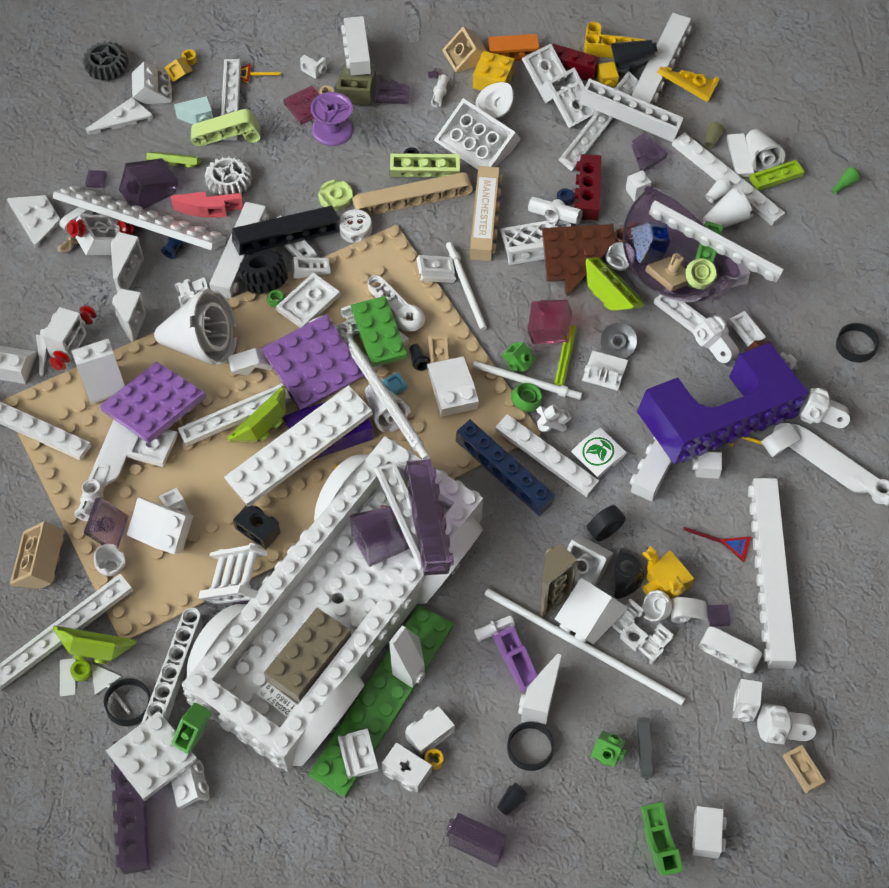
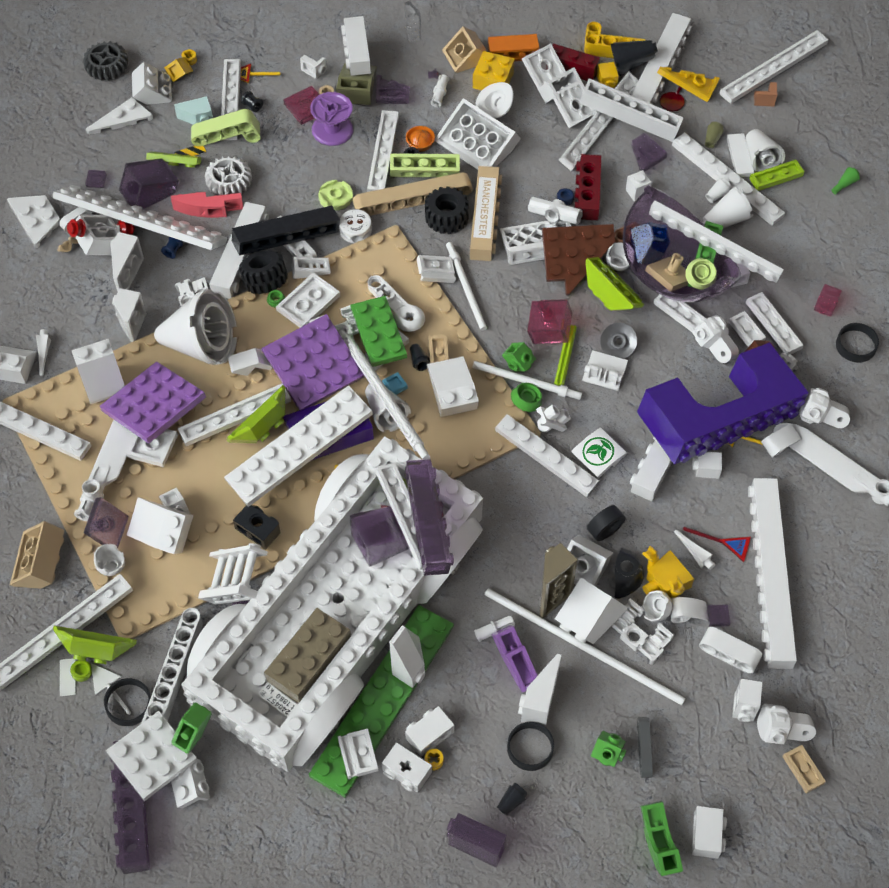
(66, 333): white brick -> none
(191, 151): none -> sticker
(251, 101): none -> black bush
(383, 149): none -> white plate
(420, 138): none -> orange hat
(446, 199): none -> black tyre
(504, 467): dark blue brick -> none
(672, 101): none -> dark red piece
(701, 556): none -> white piece
(766, 98): none -> nougat panel
(773, 67): none -> white plate
(774, 324): none -> white plate
(827, 300): none -> clear pink brick

